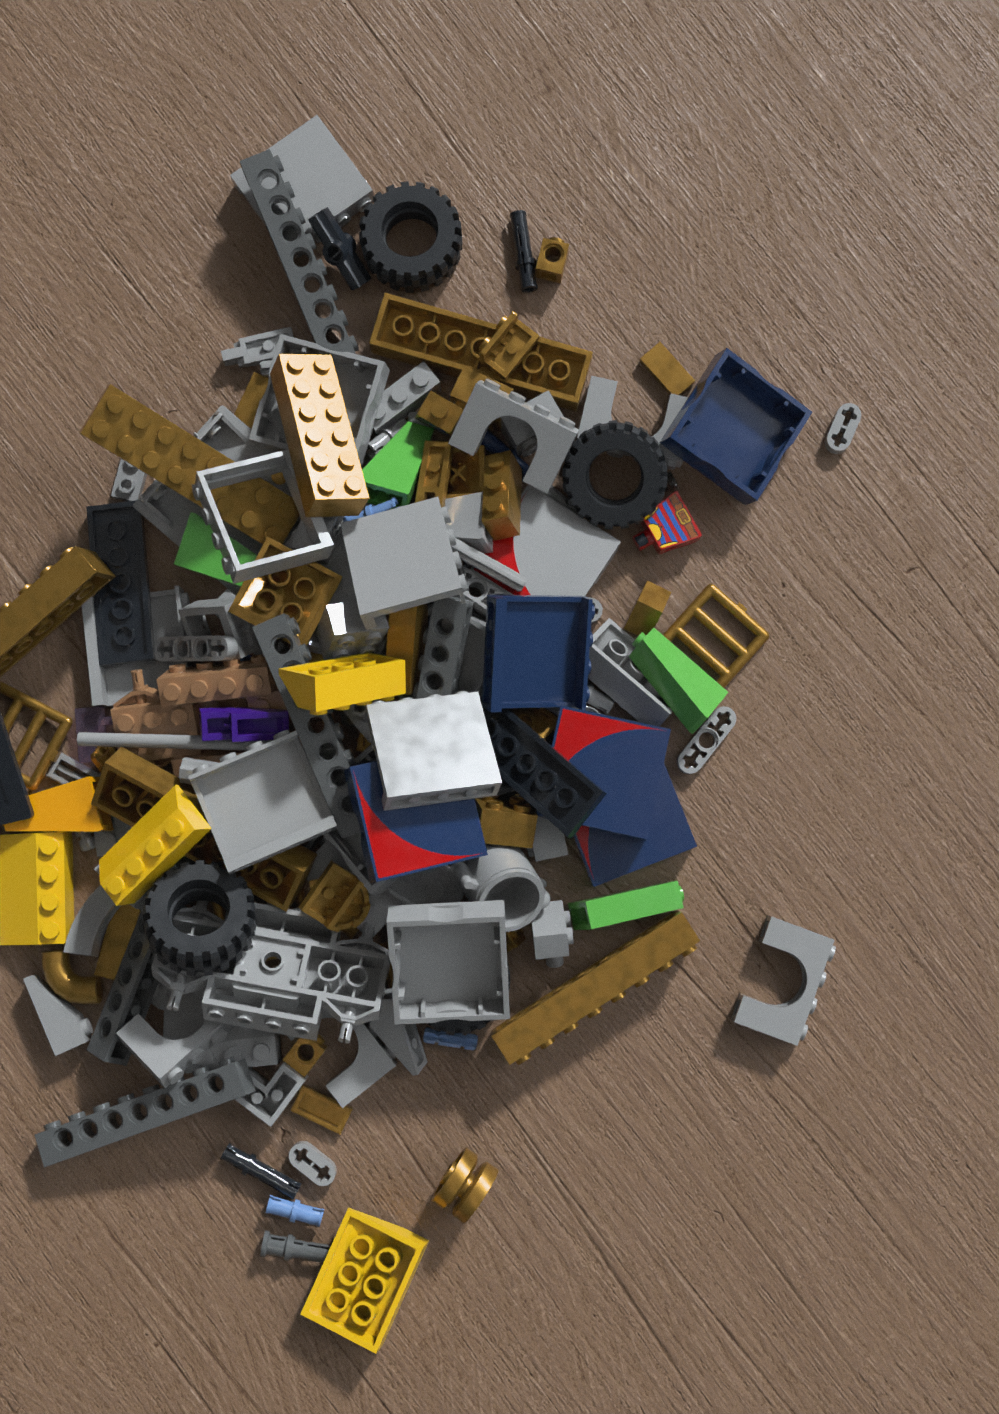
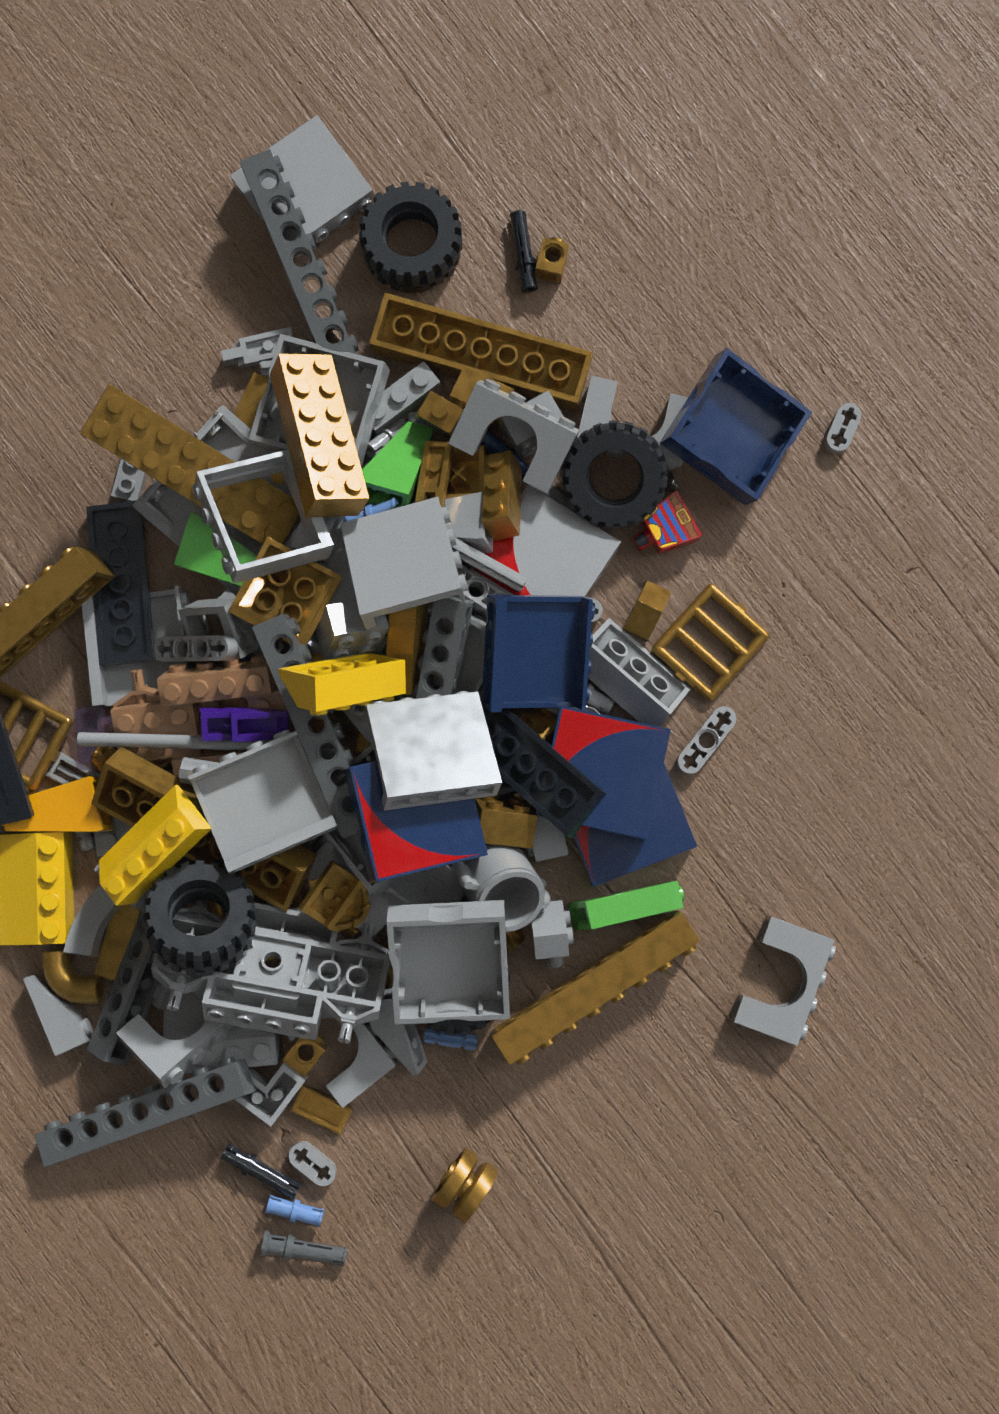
(339, 248): black piece -> none
(364, 1279): yellow slope -> none
(507, 346): pearl gold bracket -> none
(667, 370): pearl gold tile -> none
(677, 679): bright green slope -> none

